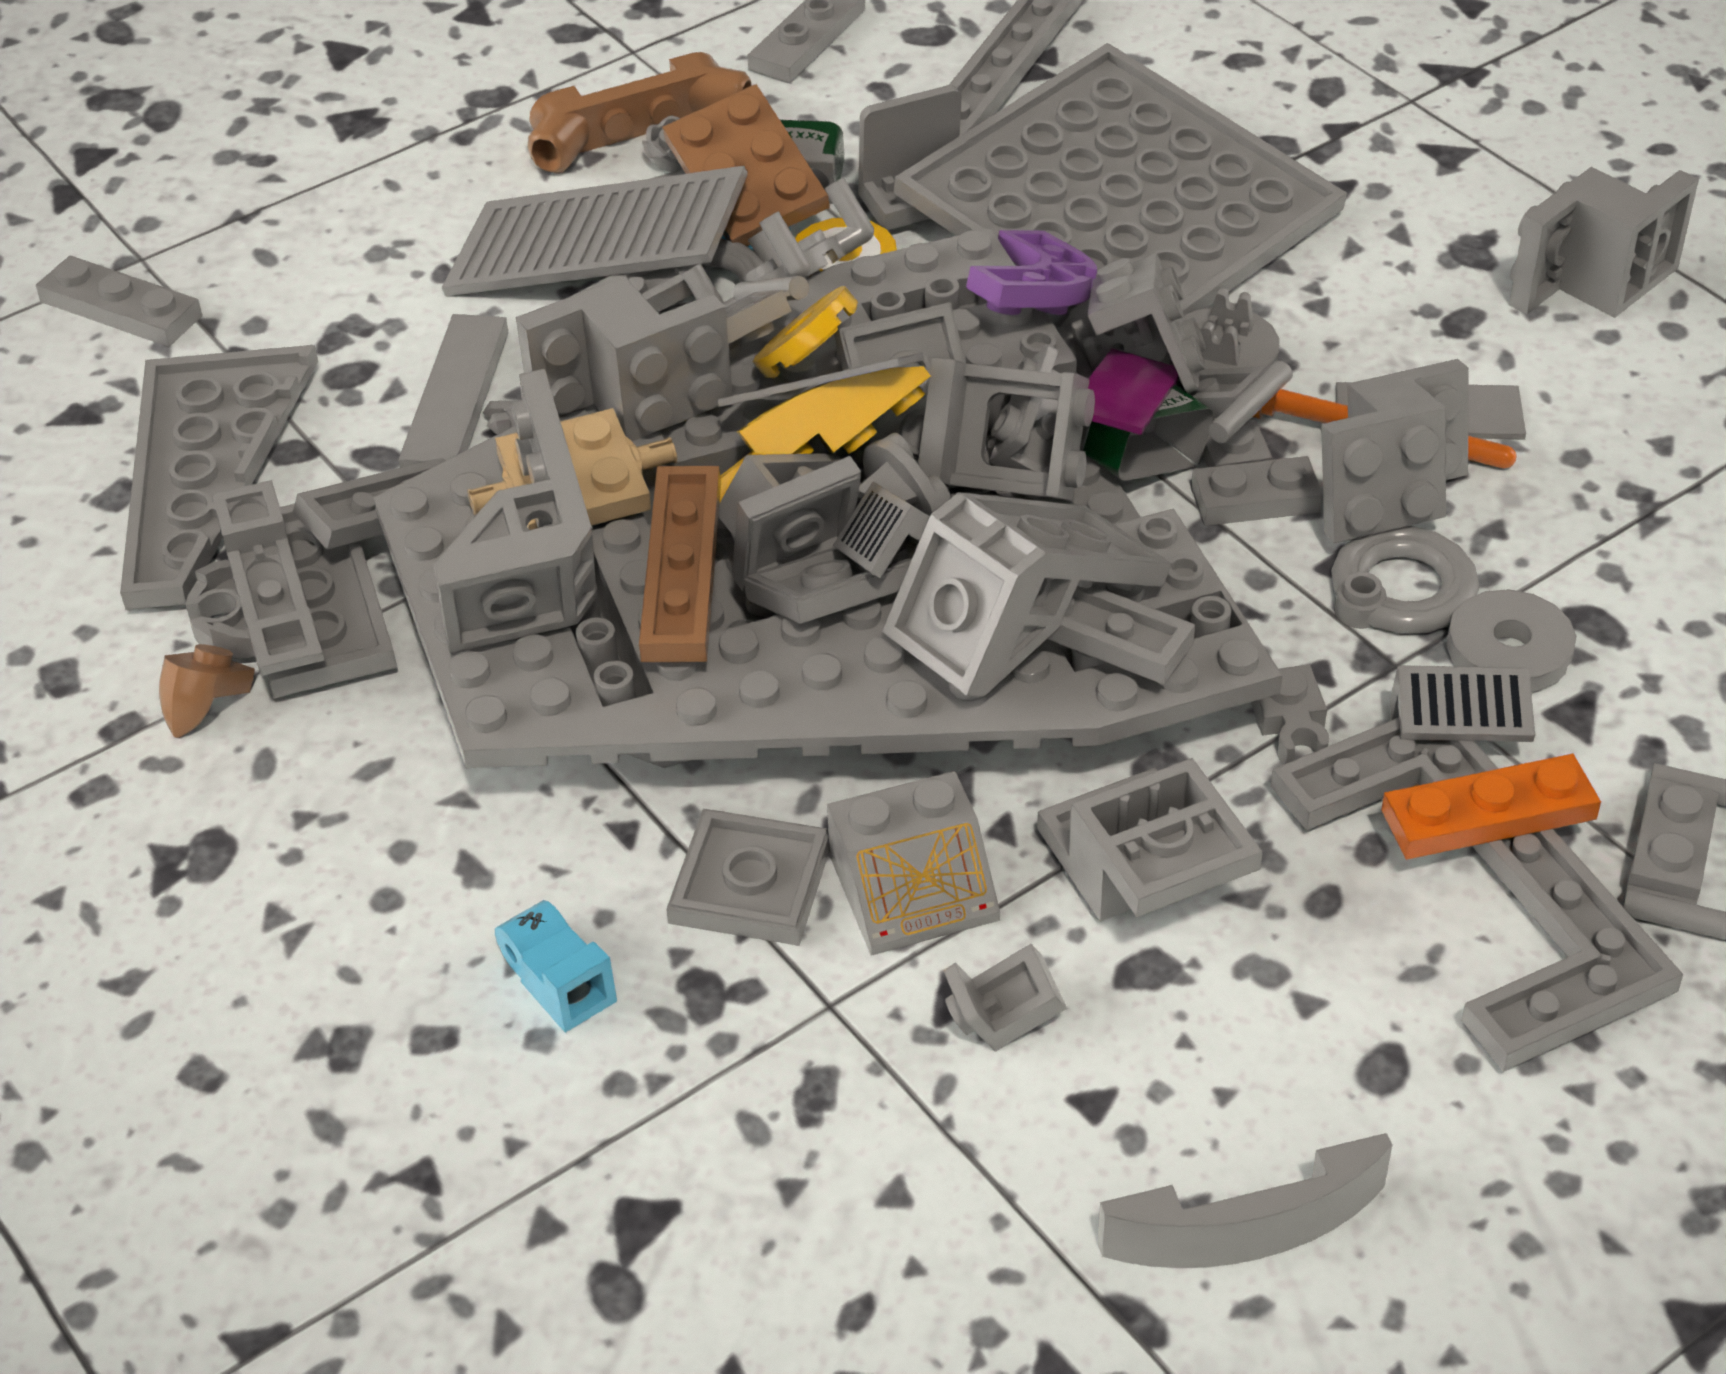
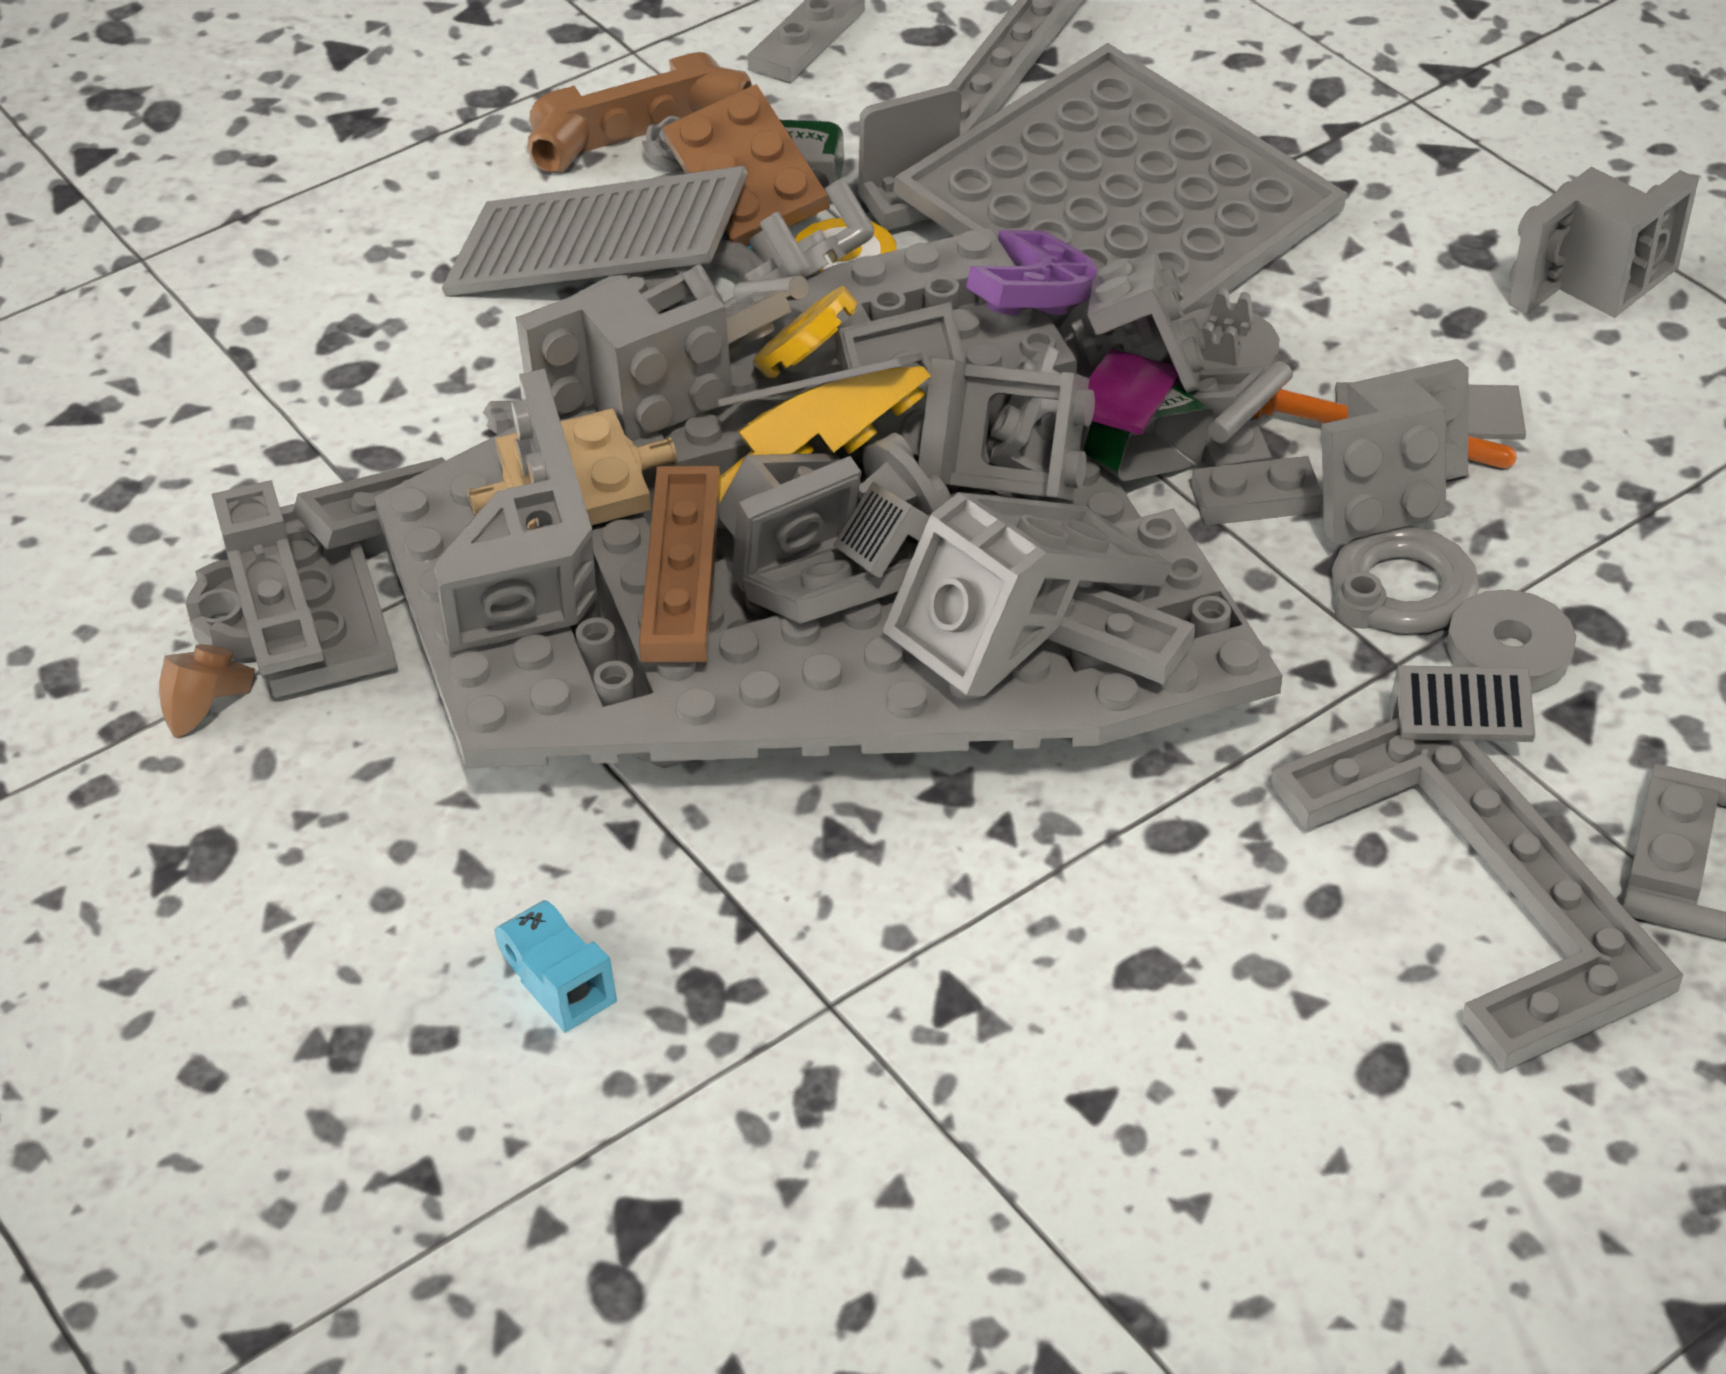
(119, 300): light grey plate -> none
(198, 434): light grey wing -> none
(455, 389): light grey tile -> none
(749, 877): light grey tile -> none
(912, 862): light grey slope -> none
(1004, 998): light grey bracket -> none
(1149, 840): light grey bracket -> none
(1158, 1233): light grey slope -> none
(1295, 713): light grey plate -> none
(1490, 806): orange plate -> none

